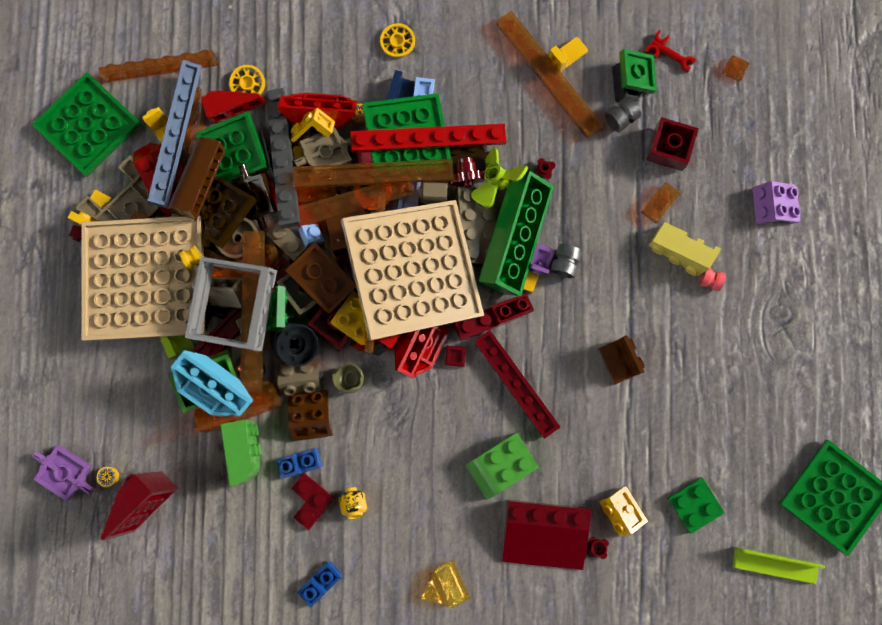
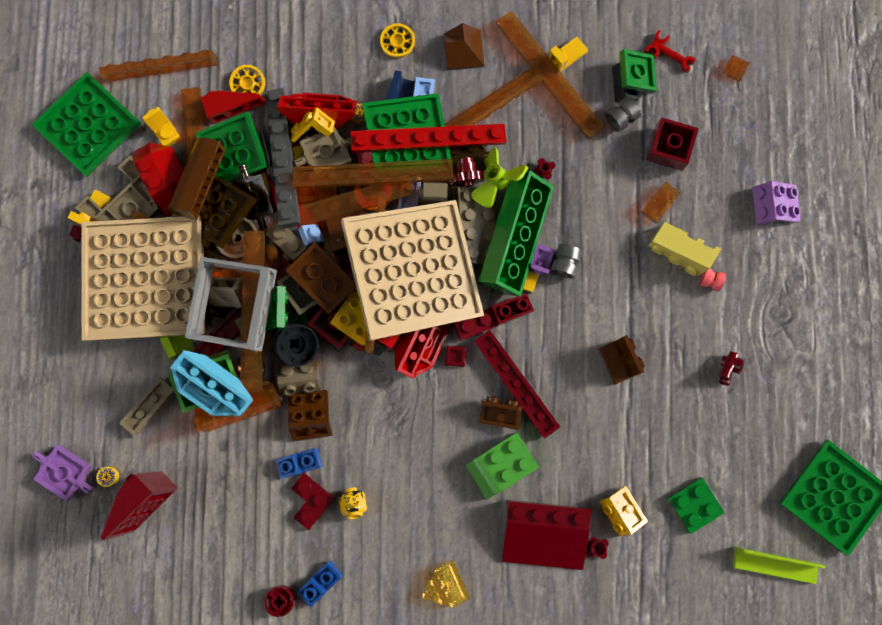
(147, 406): none -> dark tan plate
(174, 135): sand blue plate -> none
(190, 257): yellow wheel -> none
(241, 451): bright green brick -> none
(280, 601): none -> dark red wheel
(348, 378): olive hair -> none
(463, 47): none -> reddish brown slope
(497, 99): none -> clear orange plate
(500, 413): none -> reddish brown bracket
(730, 364): none -> dark red plate

